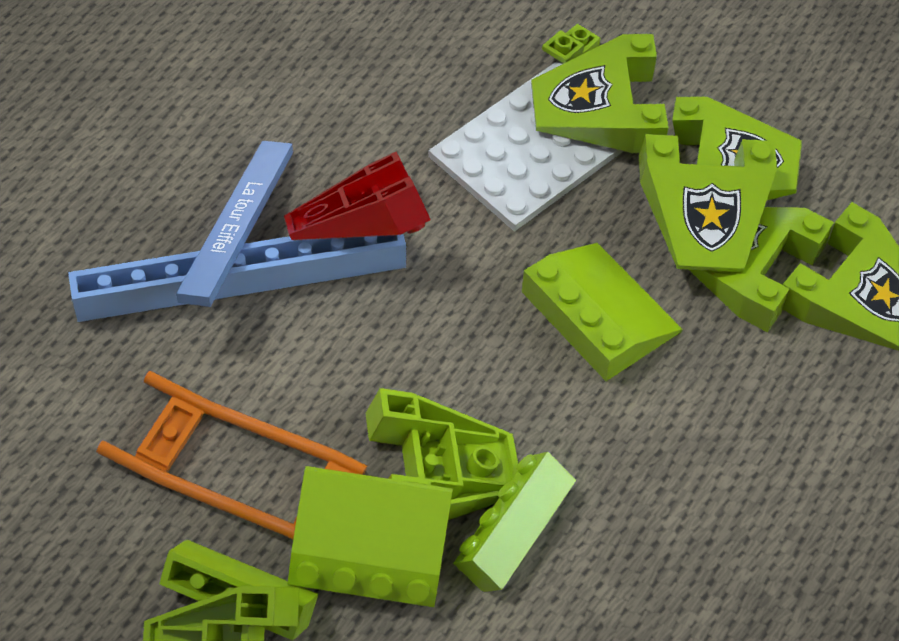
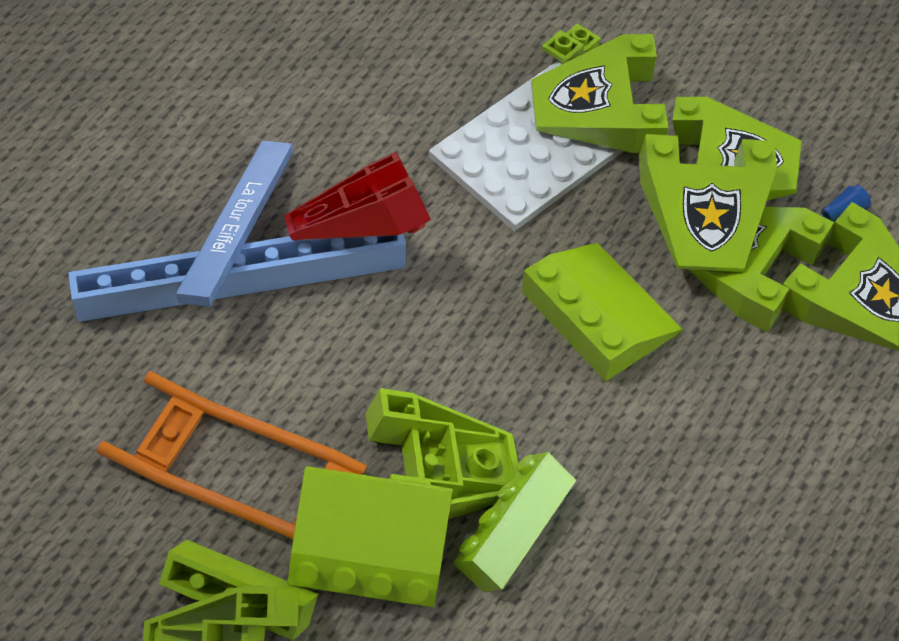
(851, 194): none -> blue cone

